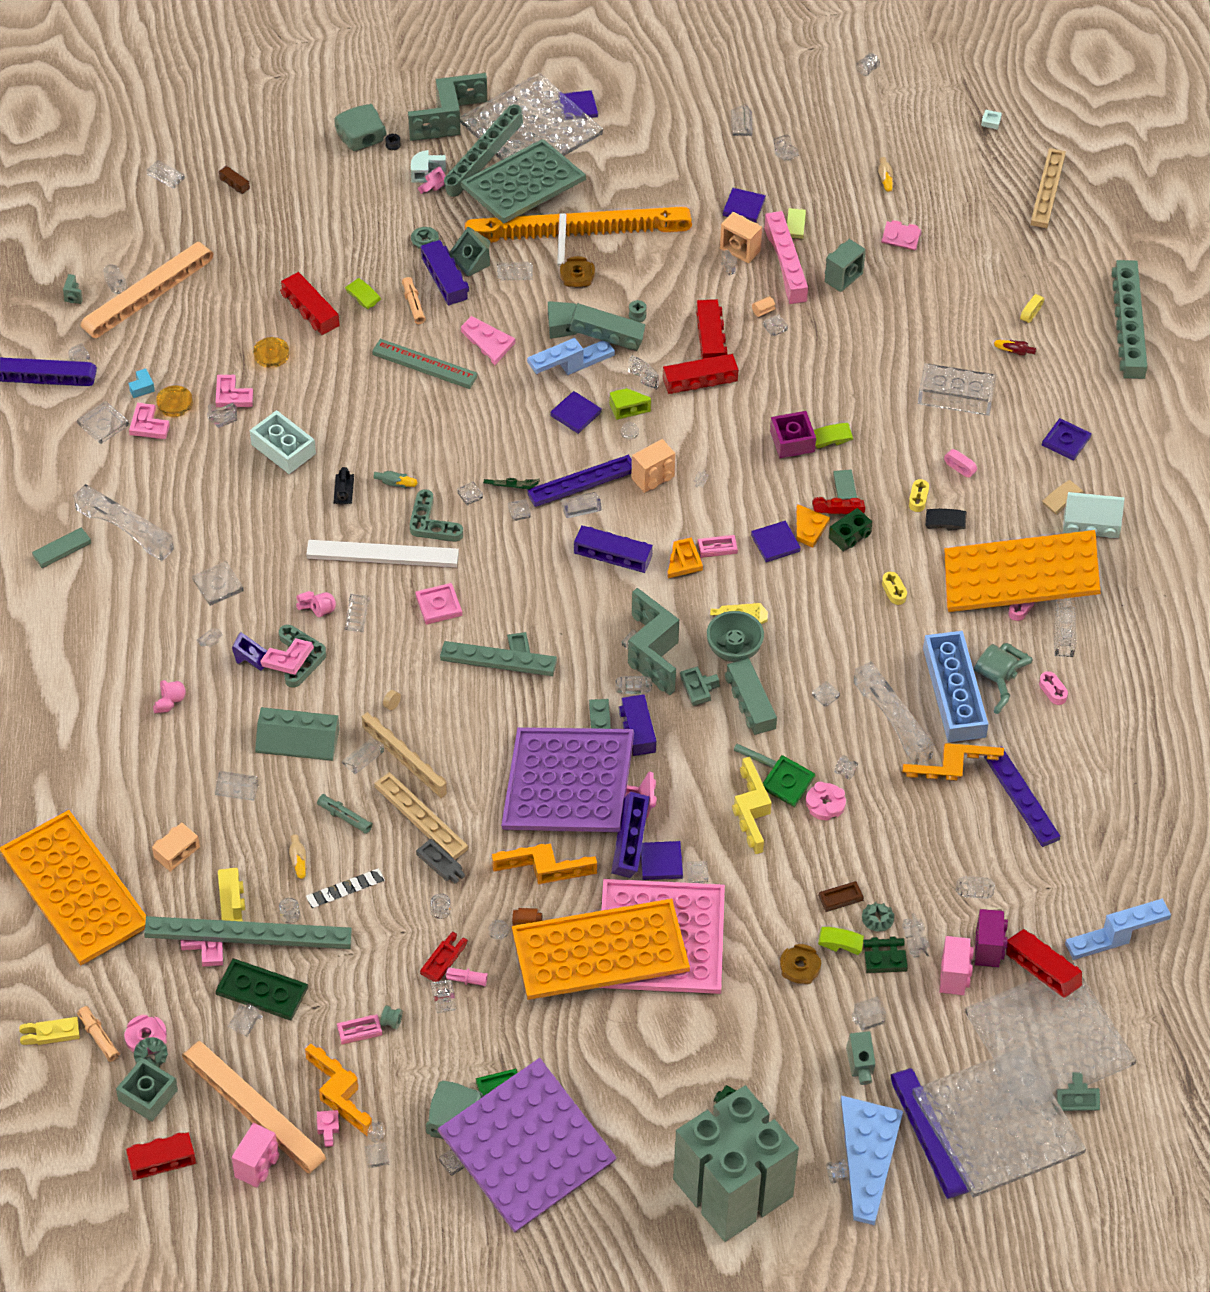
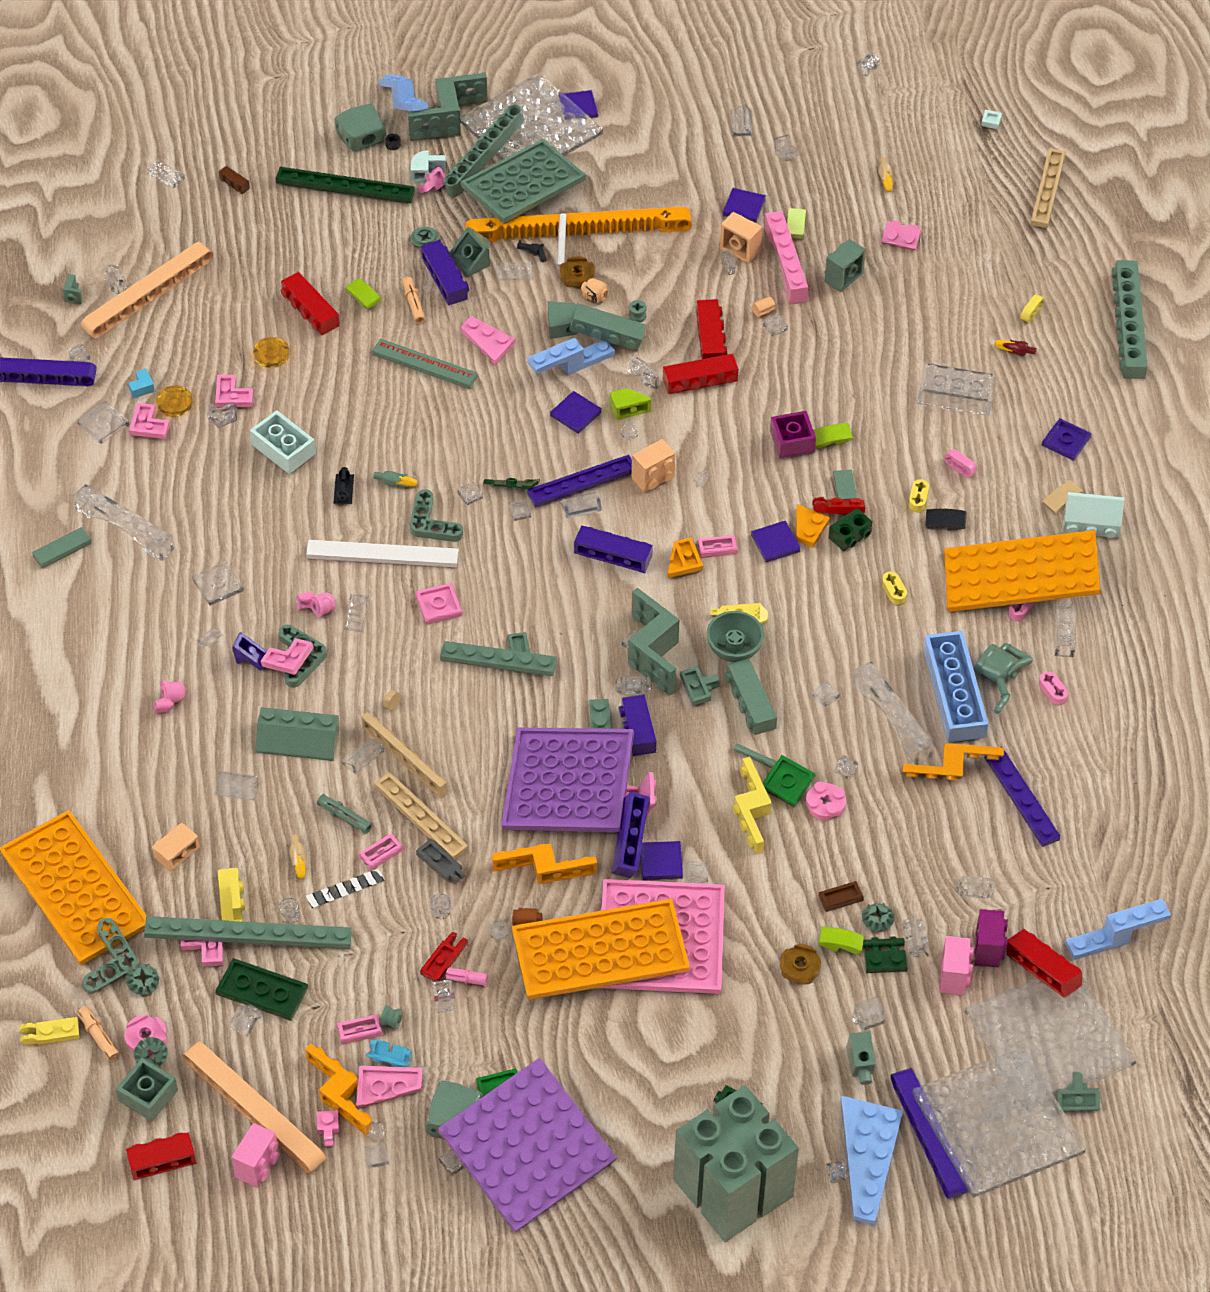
(116, 963): none -> sand green beam
(136, 985): none -> sand green gear
(345, 184): none -> dark green plate
(380, 1053): none -> medium azure hinge
(383, 853): none -> bright pink tile
(386, 1083): none -> bright pink wing
(402, 93): none -> light blue bracket
(535, 249): none -> black piece
(594, 291): none -> light nougat head

